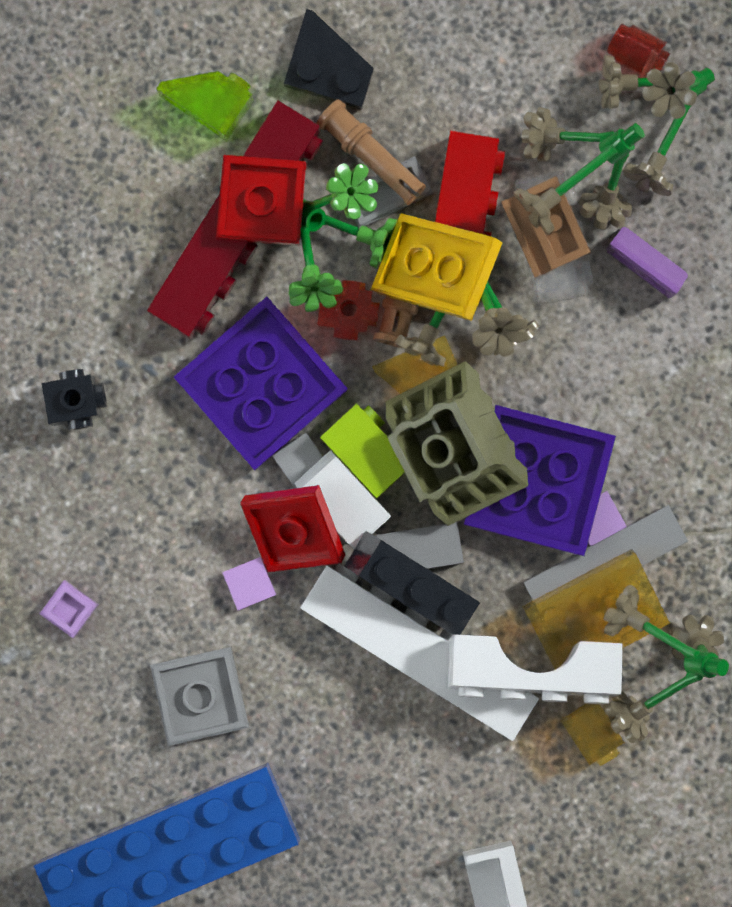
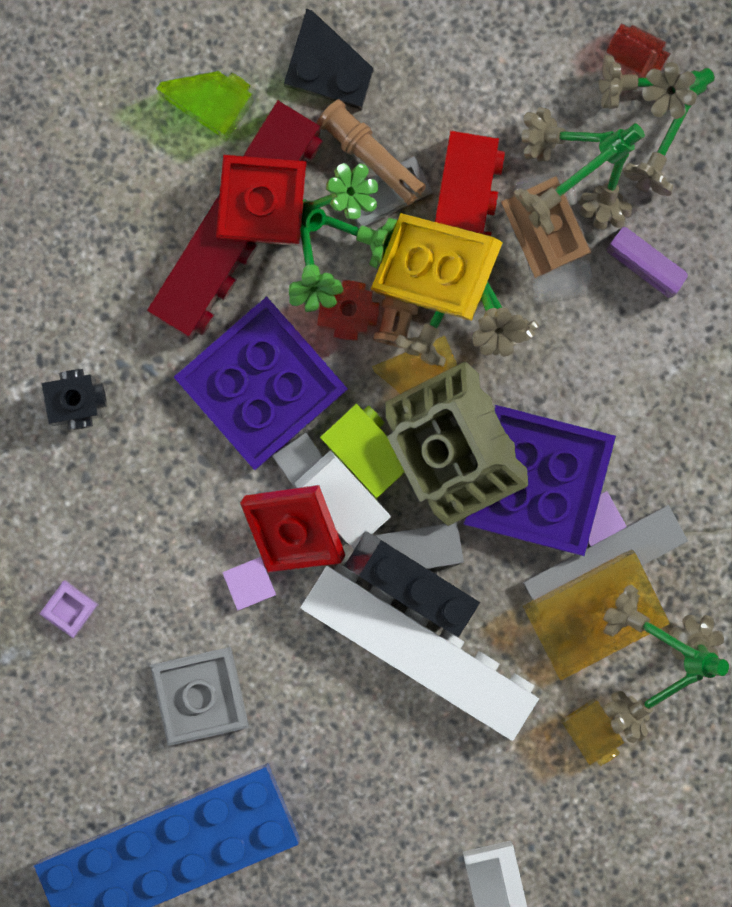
(481, 666): white arch -> none

